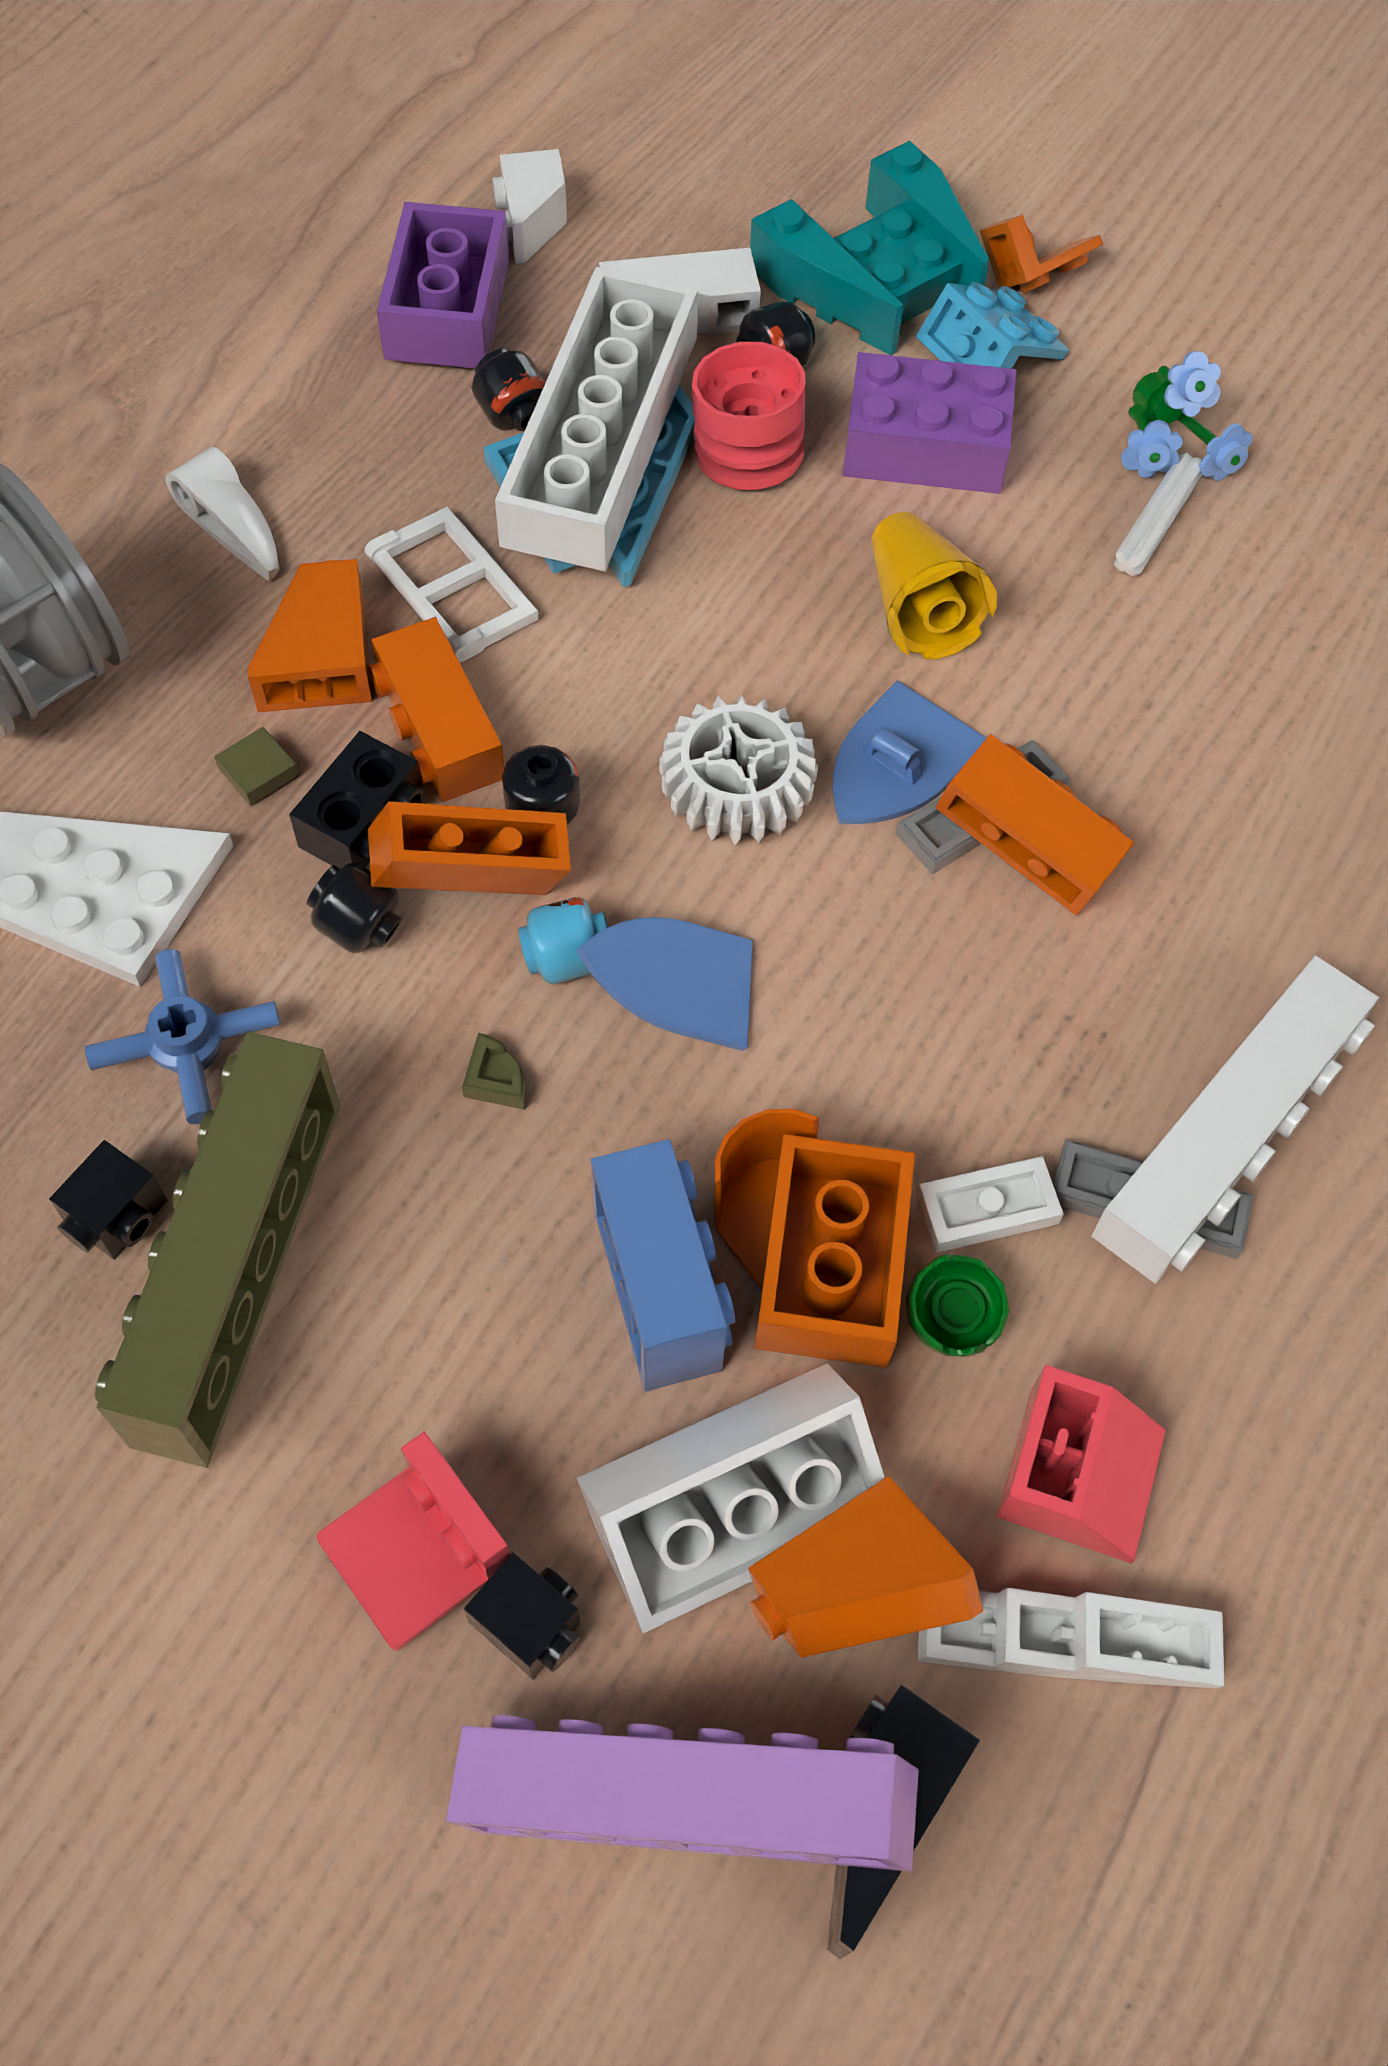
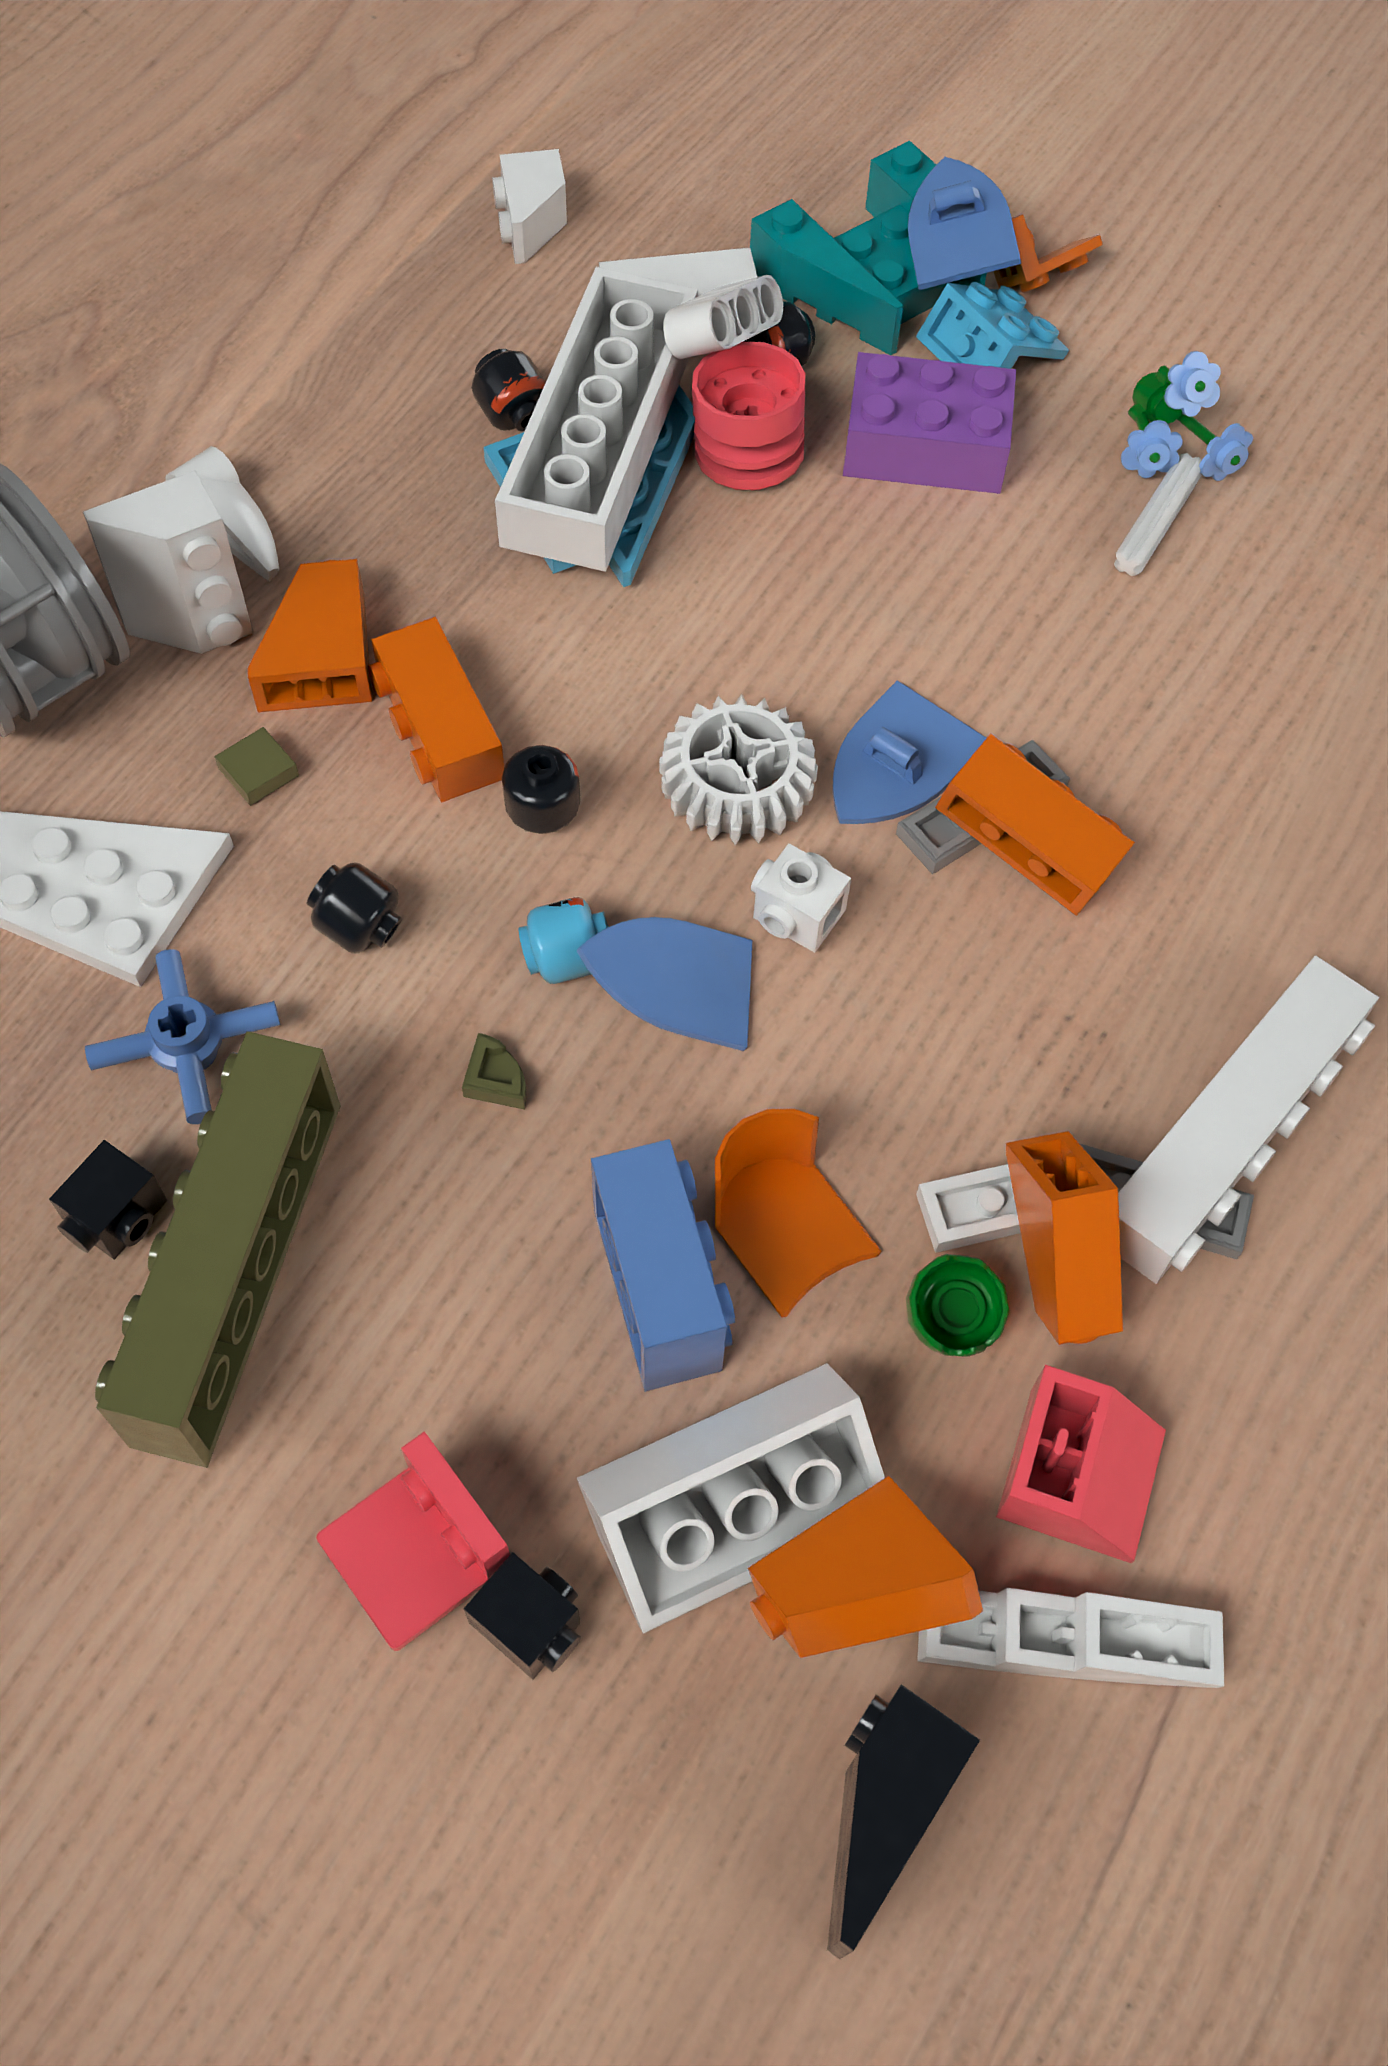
(171, 565): none -> white slope
(349, 797): black brick -> none
(443, 285): medium lavender brick -> none
(468, 849): orange brick -> none
(481, 566): white window -> none
(688, 1794): lavender brick -> none
(723, 317): none -> white beam
(799, 896): none -> white brick
(835, 1251): orange brick -> none
(929, 588): yellow cone -> none
(959, 226): none -> medium blue shield
(1068, 1236): none -> orange slope

